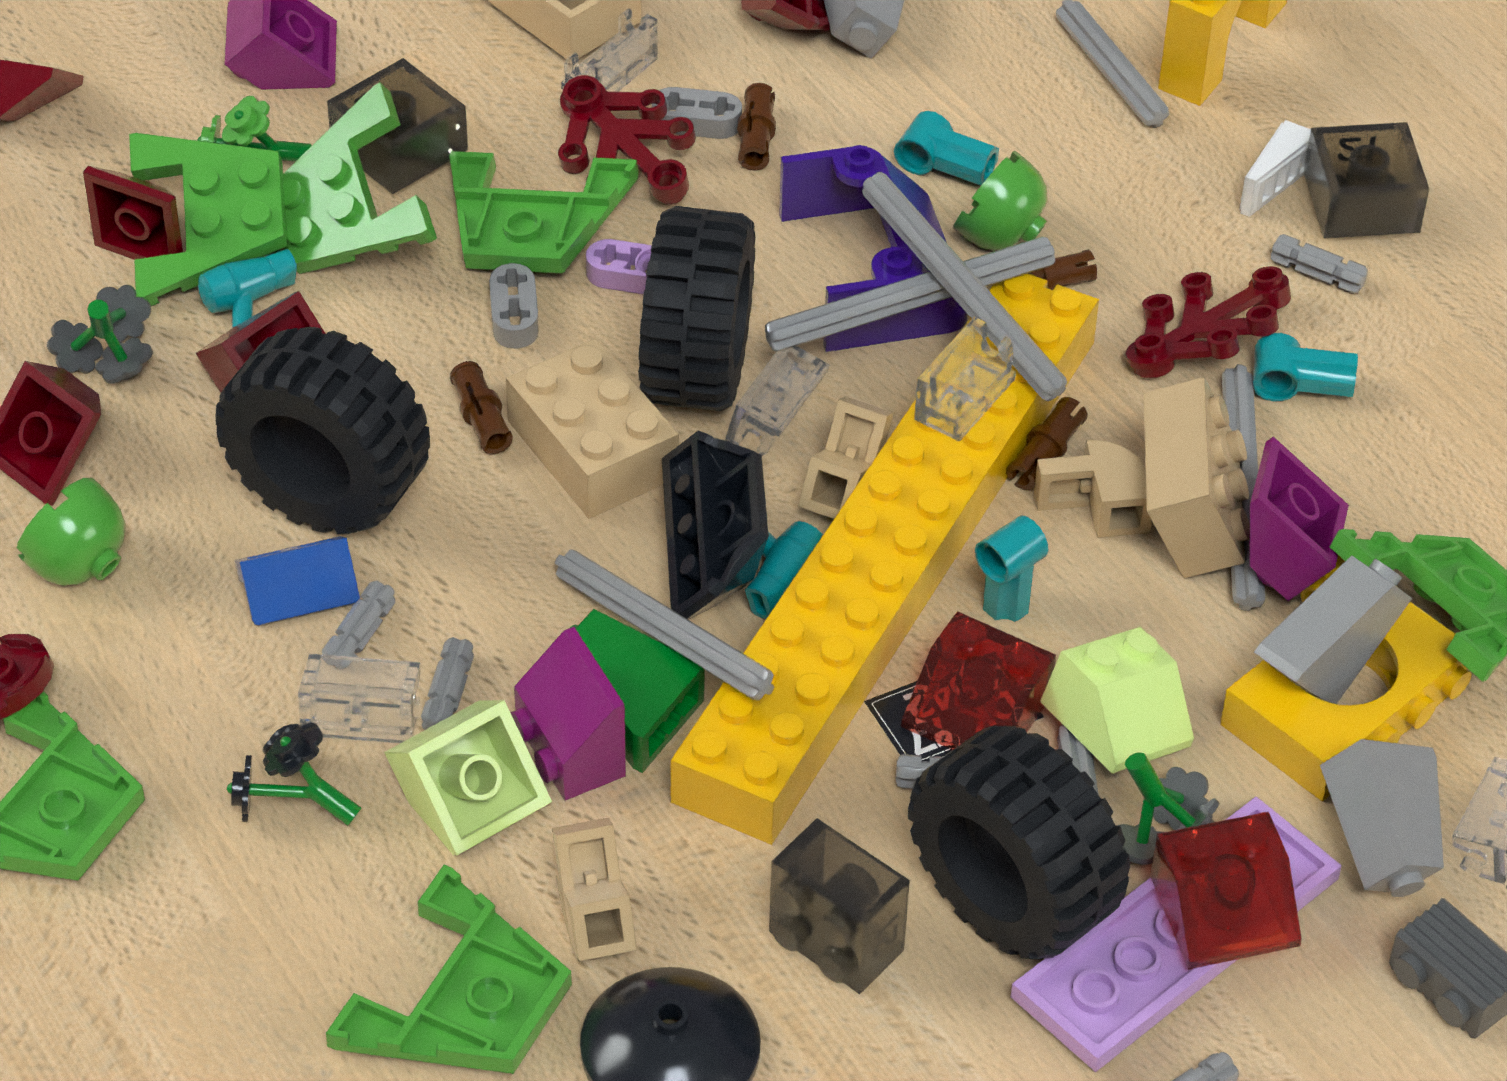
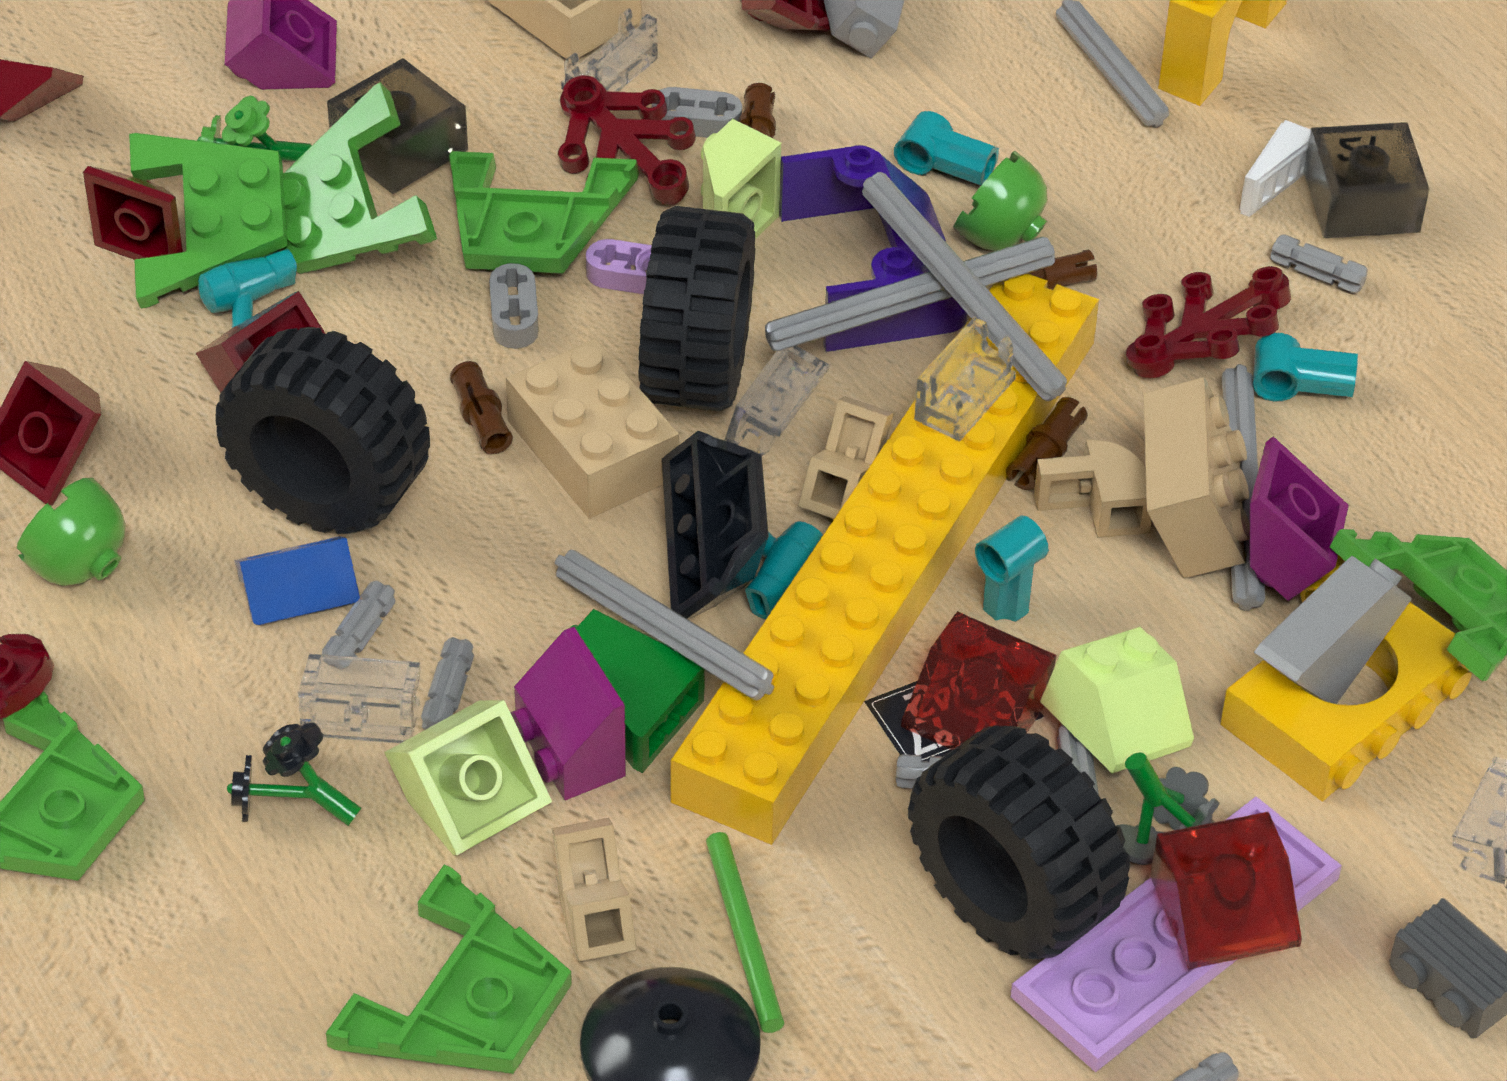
(112, 318): dark grey plant -> none
(742, 174): none -> yellowish green slope
(745, 933): none -> bright green bar
(838, 906): clear smoke brick -> none
(1388, 812): light grey slope -> none

